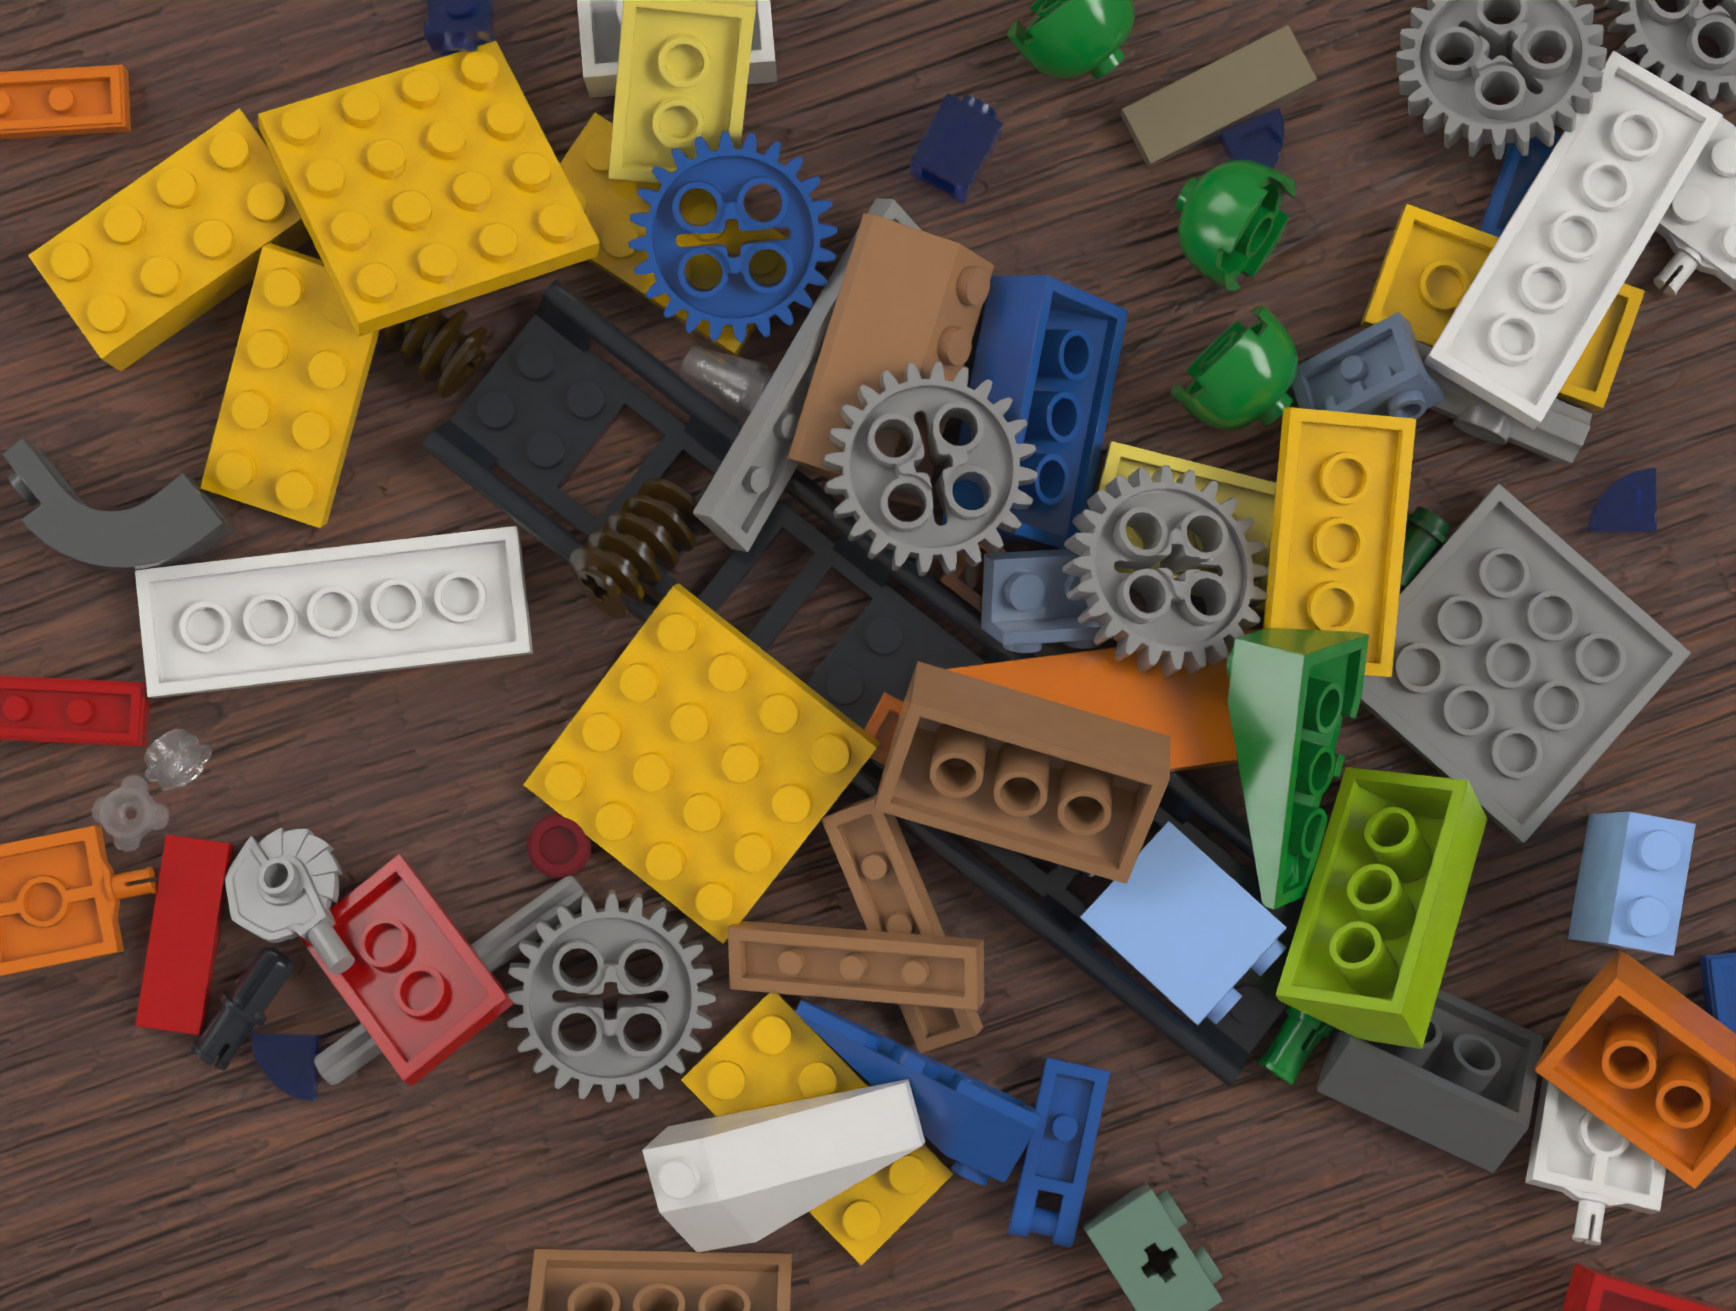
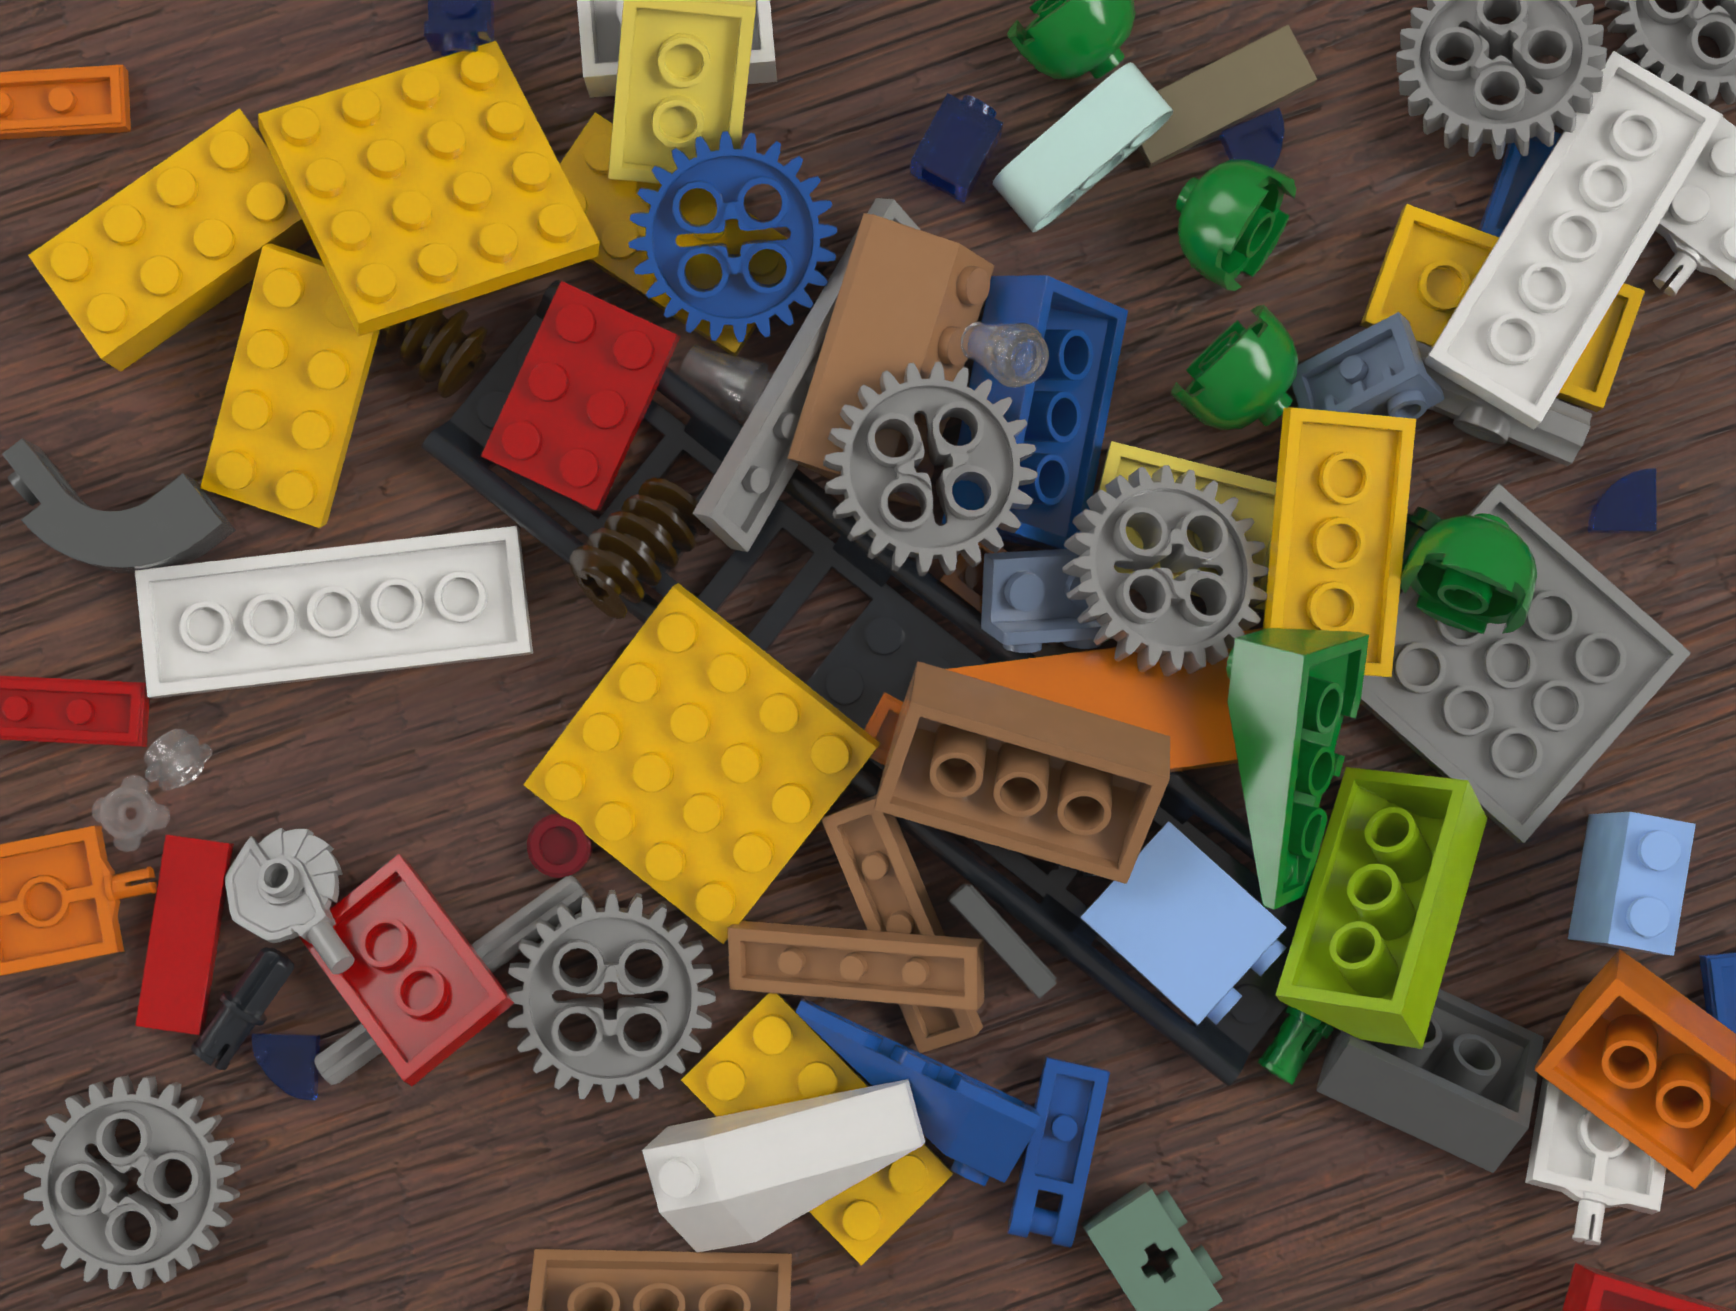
(98, 1229): none -> light grey gear
(580, 396): none -> red plate
(1002, 939): none -> dark grey tile
(1009, 351): none -> clear cone
(1082, 147): none -> light aqua beam
(1472, 573): none -> green cylinder

